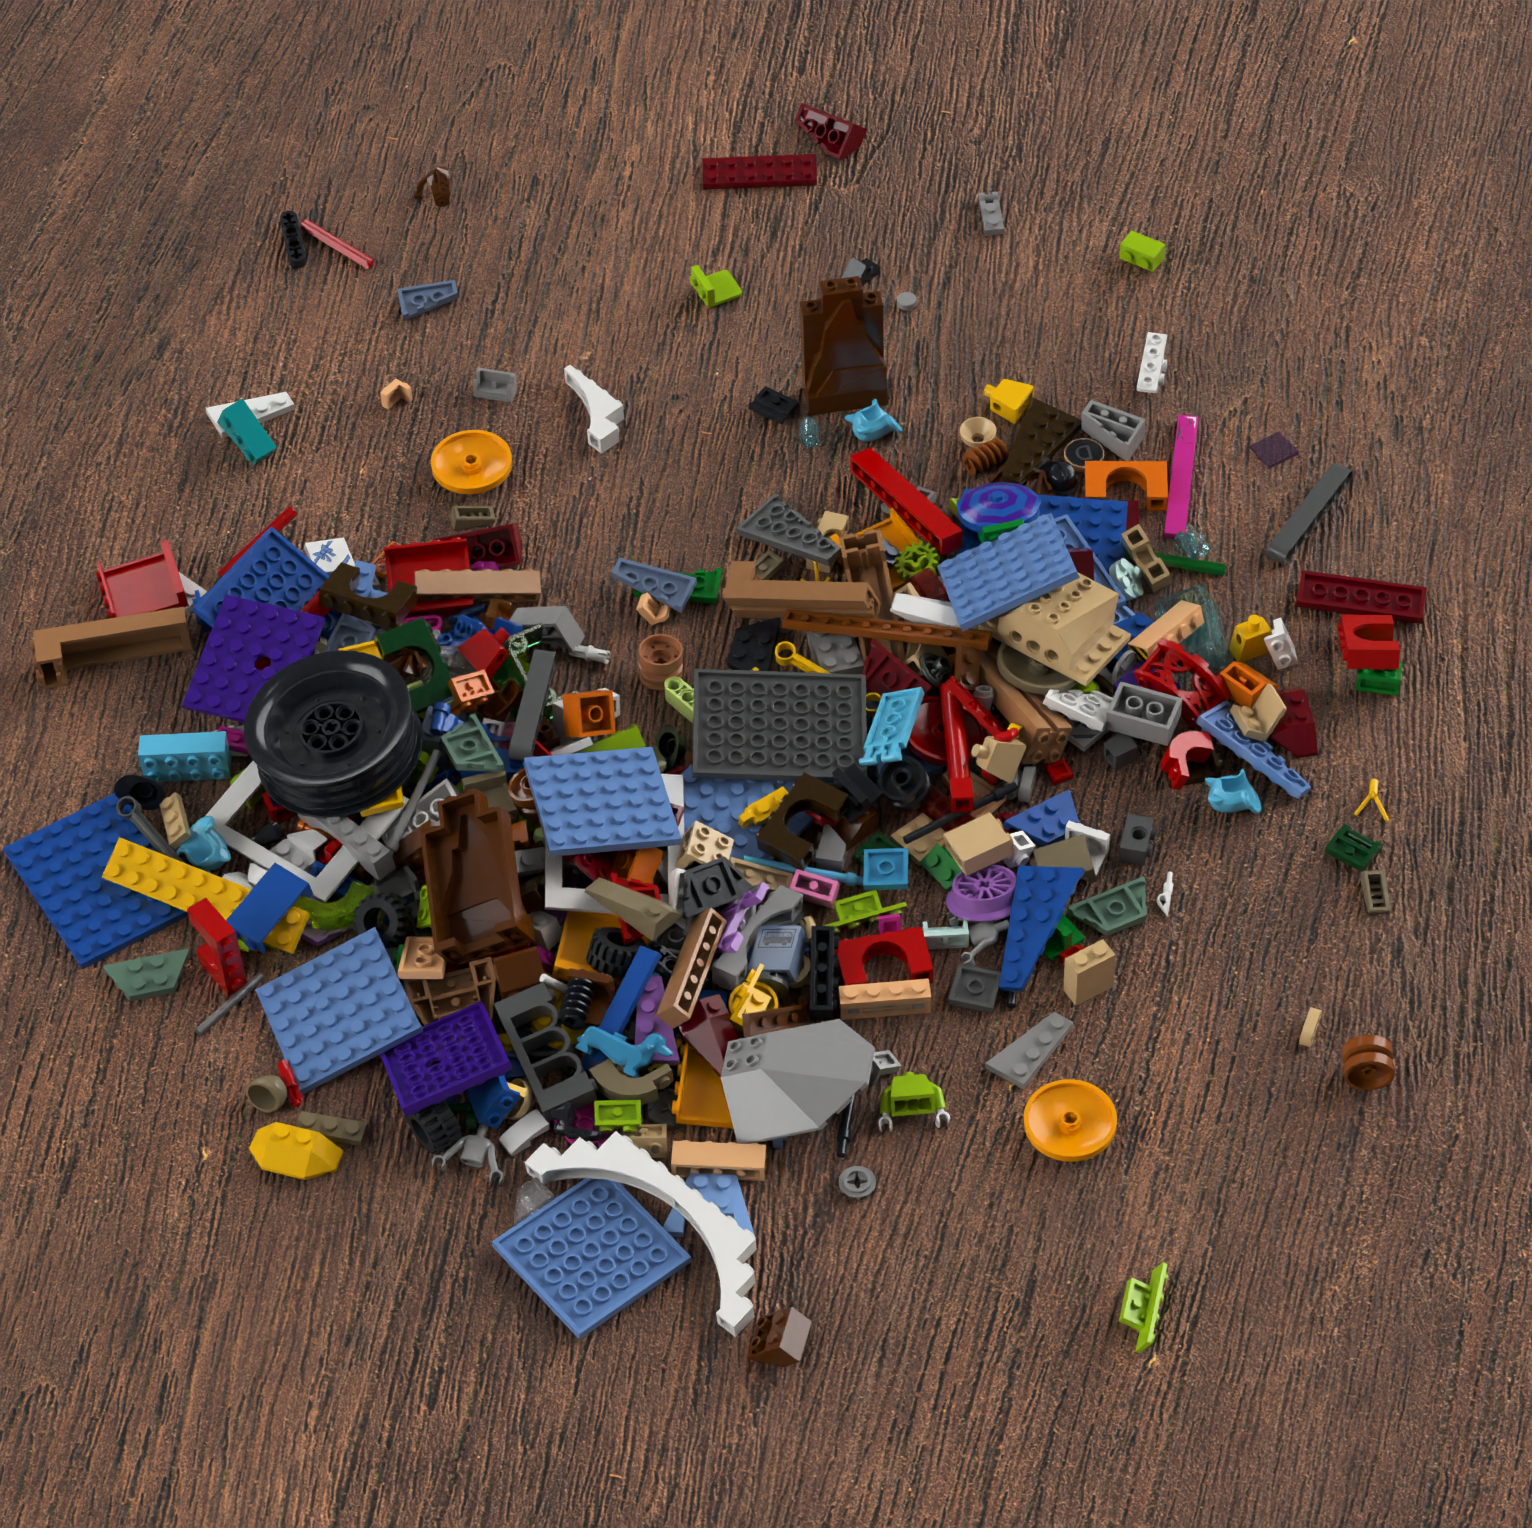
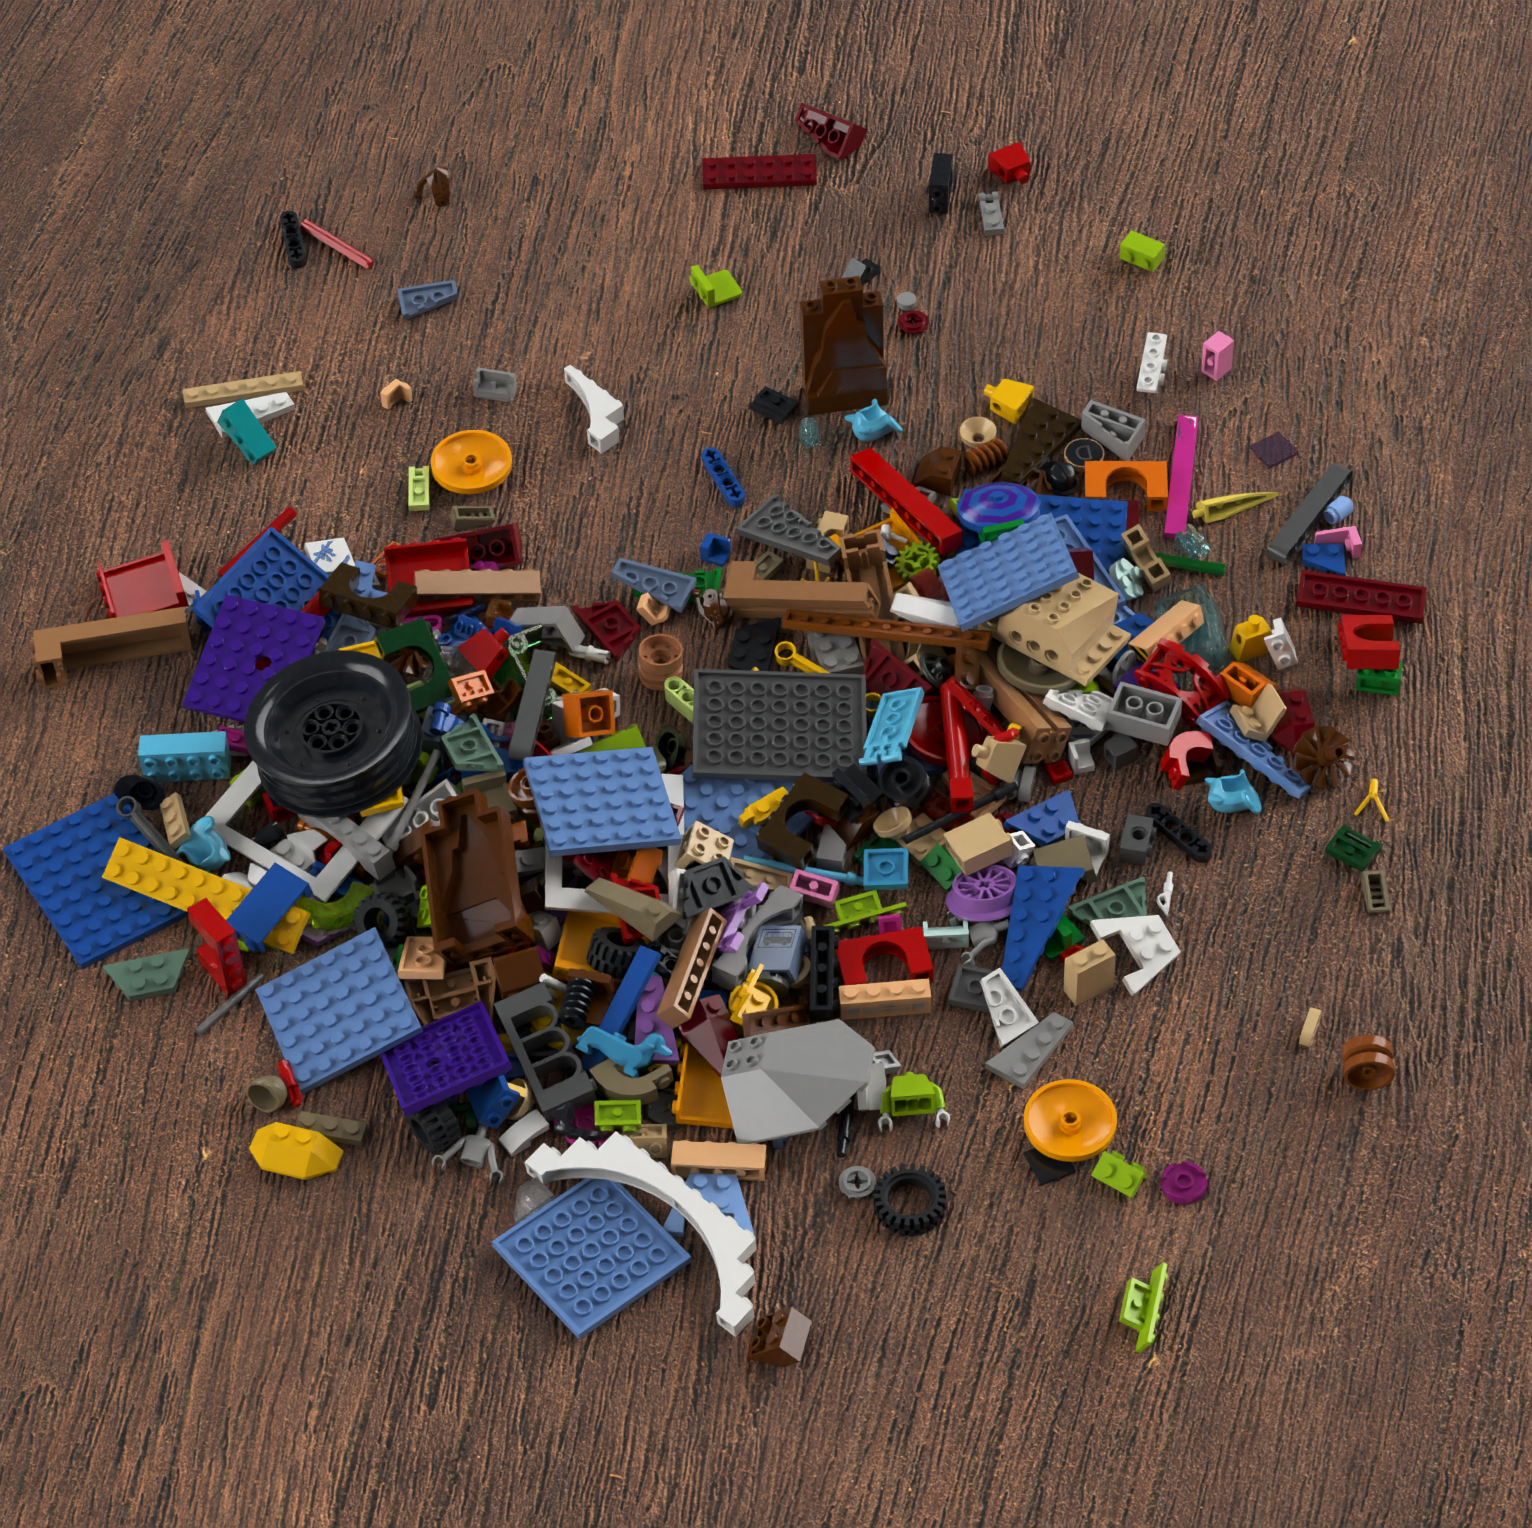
(242, 389): none -> tan plate
(419, 488): none -> yellowish green plate
(567, 681): none -> yellow plate
(609, 625): none -> dark red wing
(714, 607): none -> reddish brown helmet
(715, 549): none -> blue panel
(726, 476): none -> blue beam
(870, 1097): none -> white panel
(886, 533): none -> white hand
(893, 822): none -> tan piece
(905, 1222): none -> black tyre
(920, 319): none -> dark red gear
(939, 470): none -> reddish brown slope
(940, 183): none -> black window
(1006, 1007): none -> white wing
(1010, 163): none -> red torso
(1047, 1168): none -> black piece
(1080, 757): none -> white panel
(1119, 1174): none -> lime bracket
(1147, 942): none -> white wing
(1176, 834): none -> black beam
(1183, 1183): none -> magenta tile
(1217, 355): none -> bright pink brick
(1226, 506): none -> light yellow piece
(1321, 750): none -> reddish brown piece
(1324, 557): none -> blue wing
(1338, 510): none -> light blue brick
(1344, 535): none -> bright pink bracket

